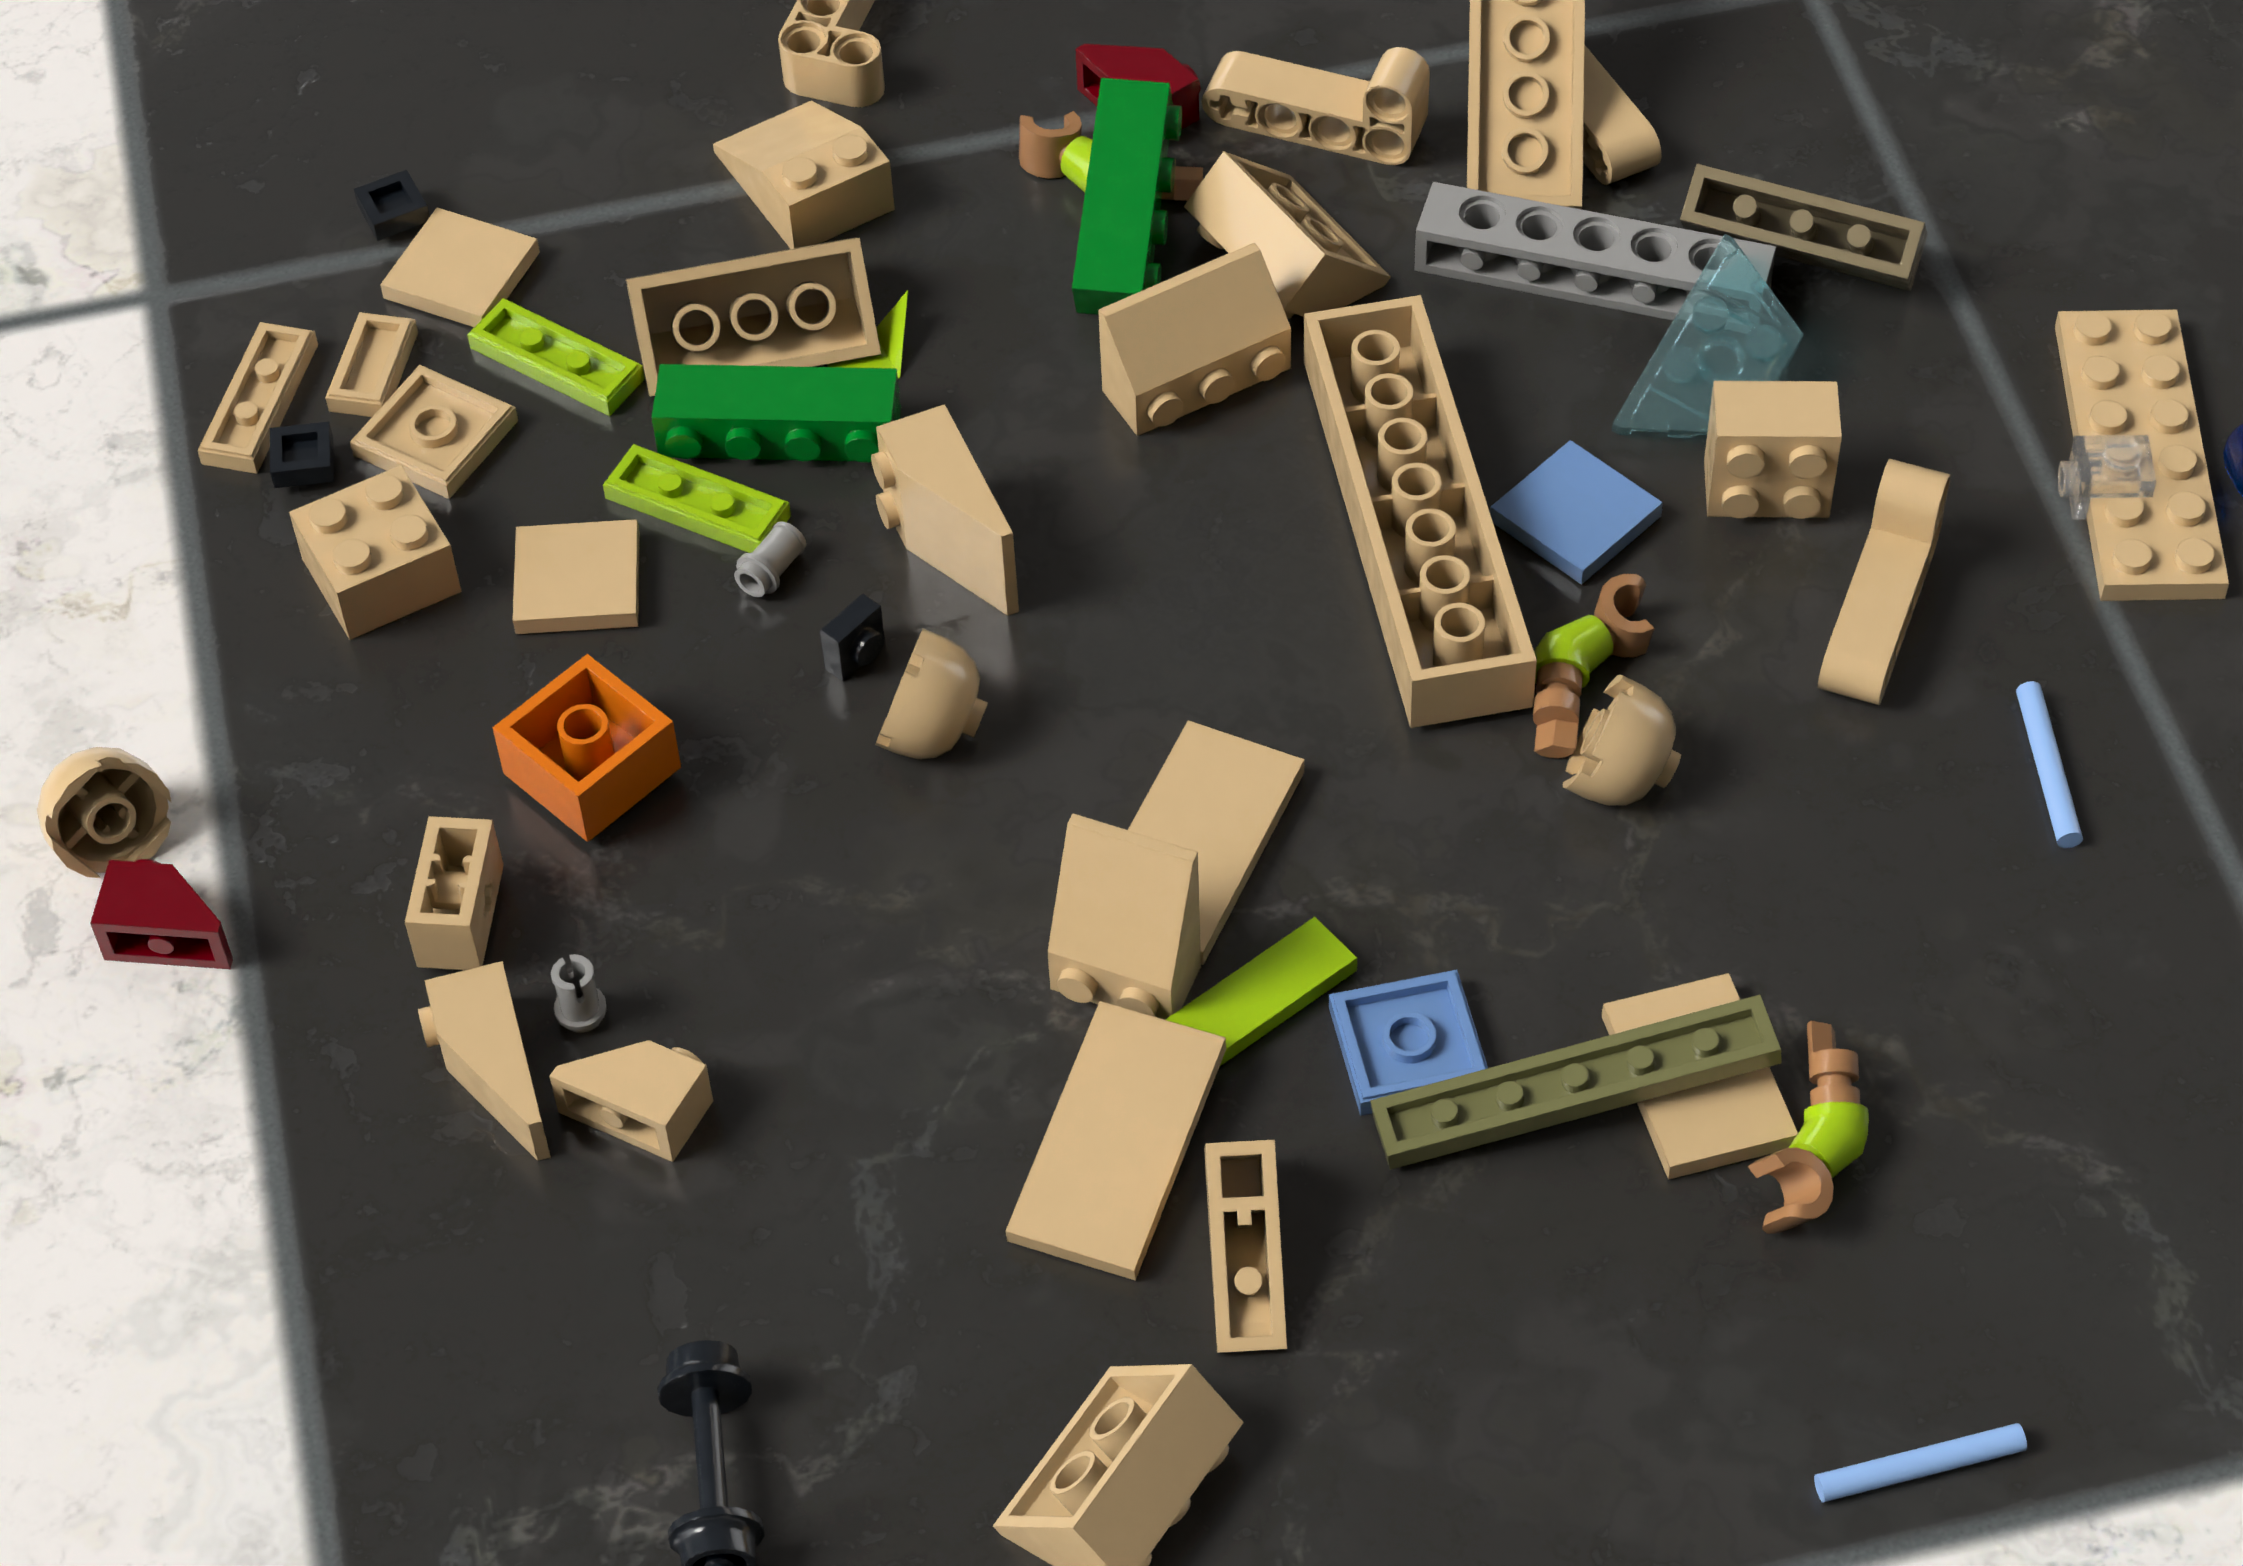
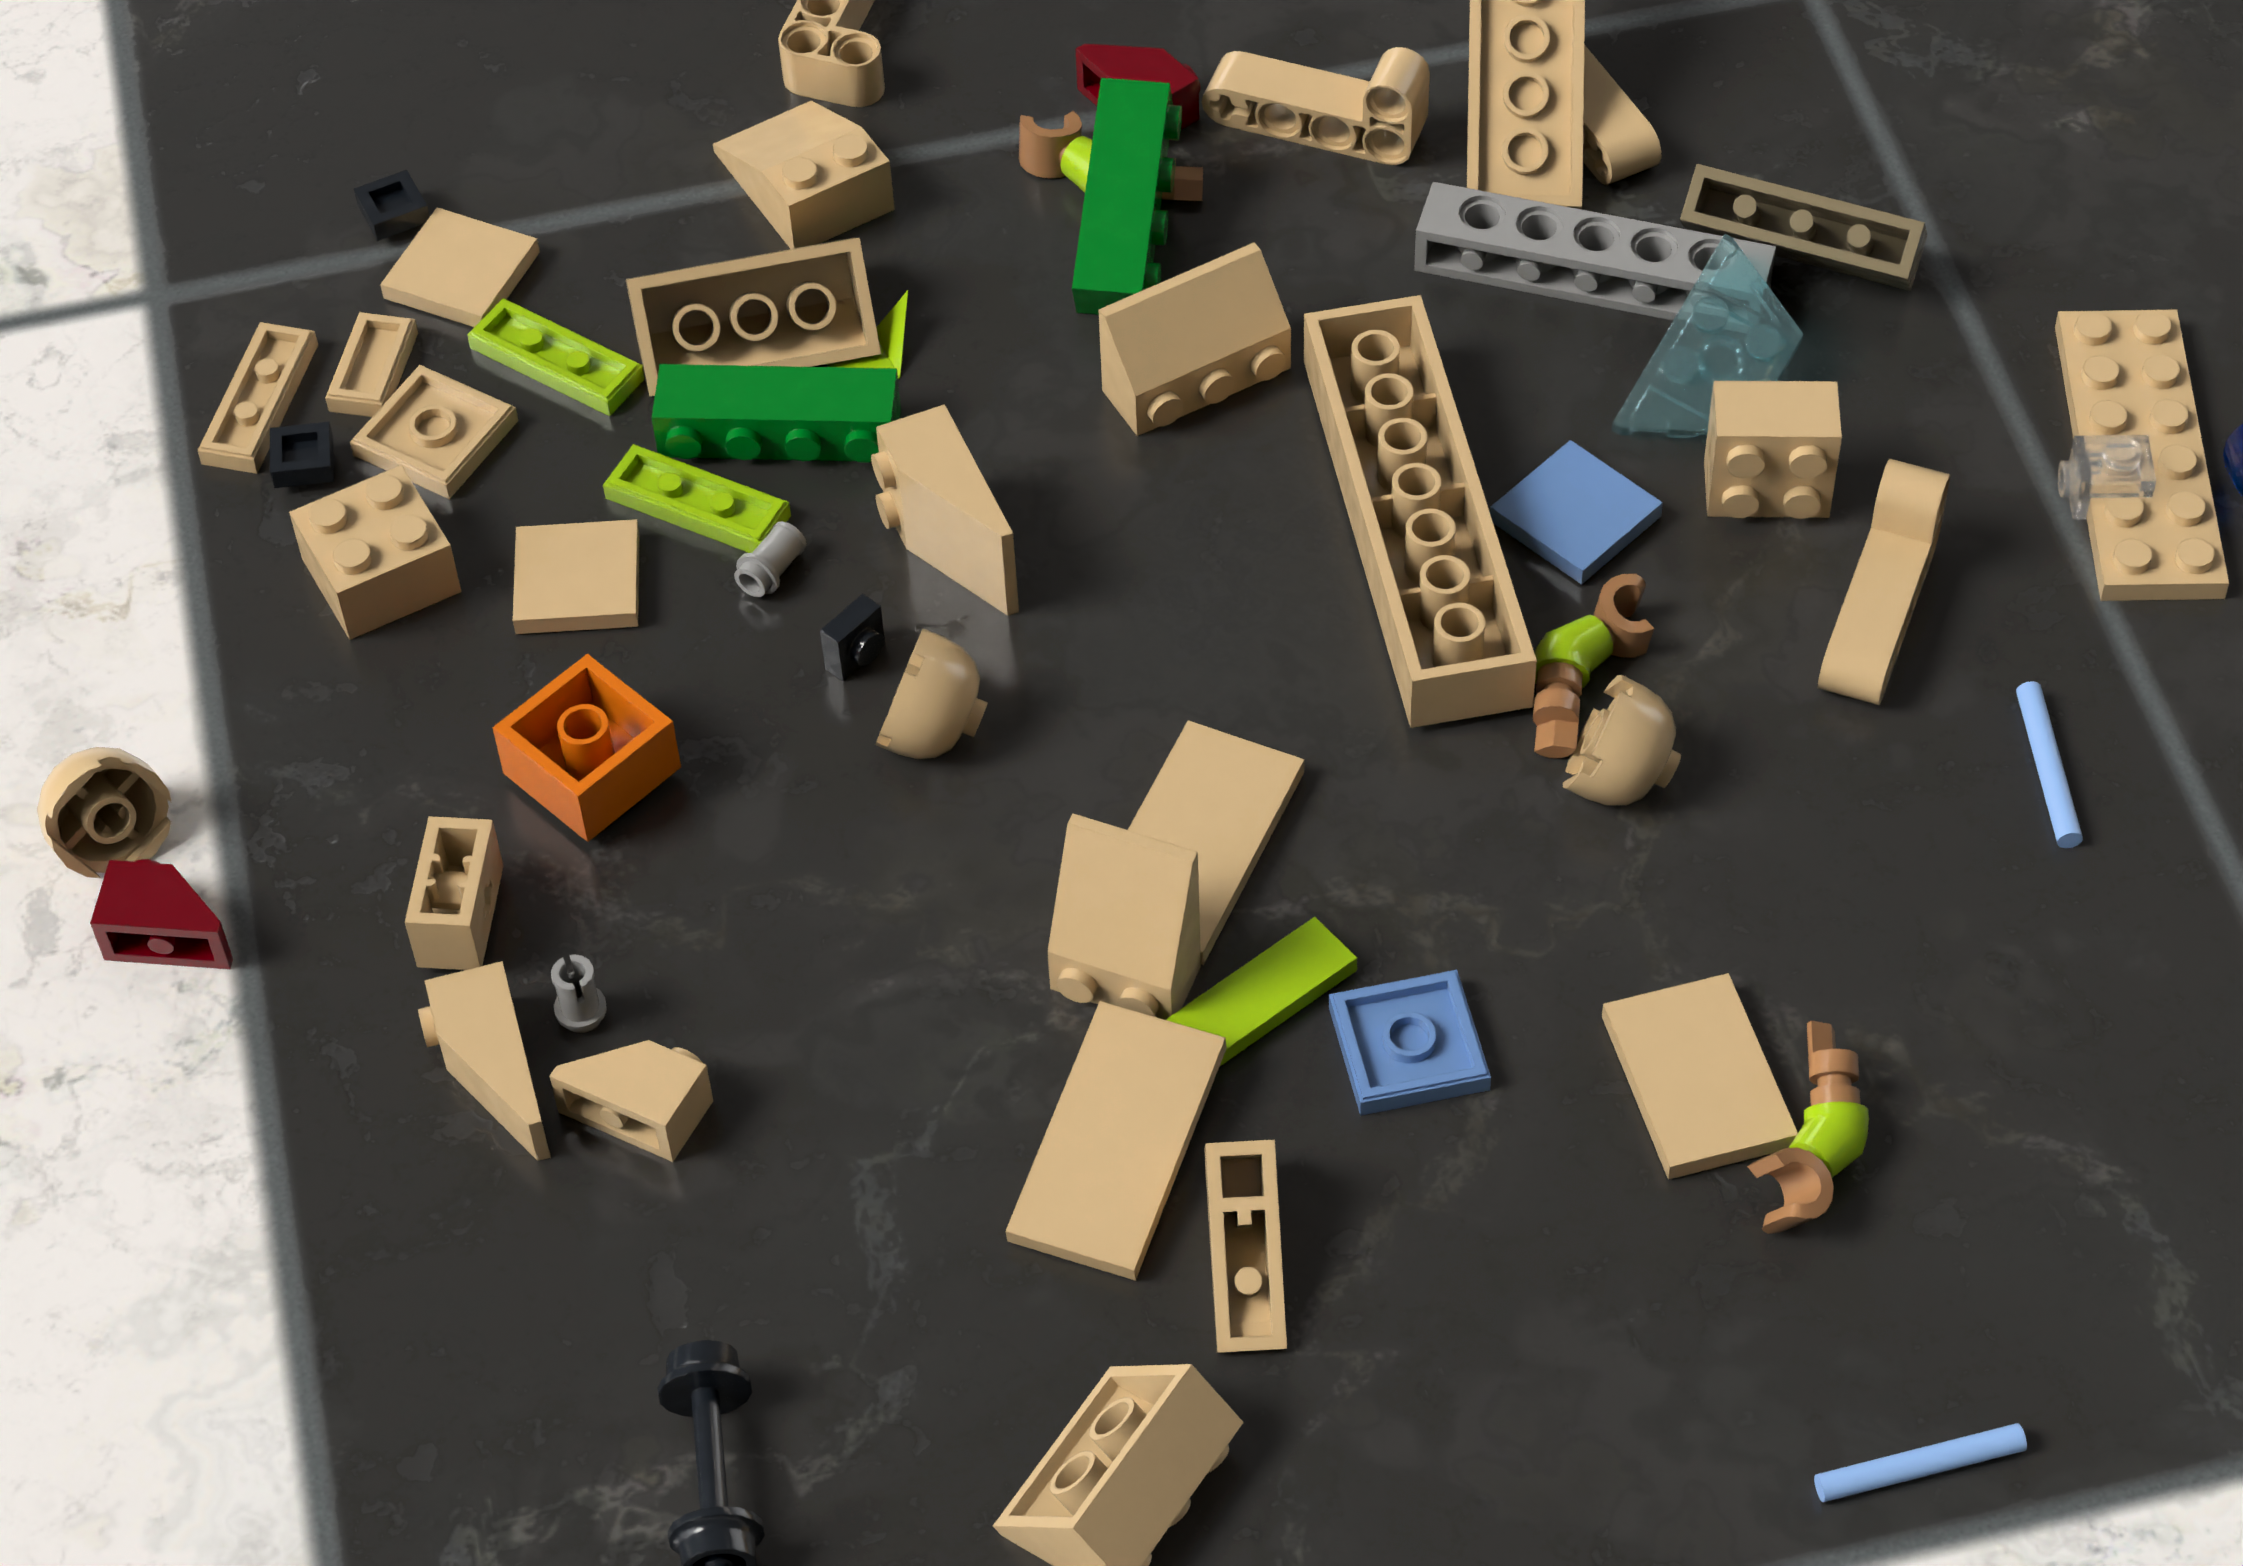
(1304, 248): tan slope -> none
(1575, 1081): olive plate -> none

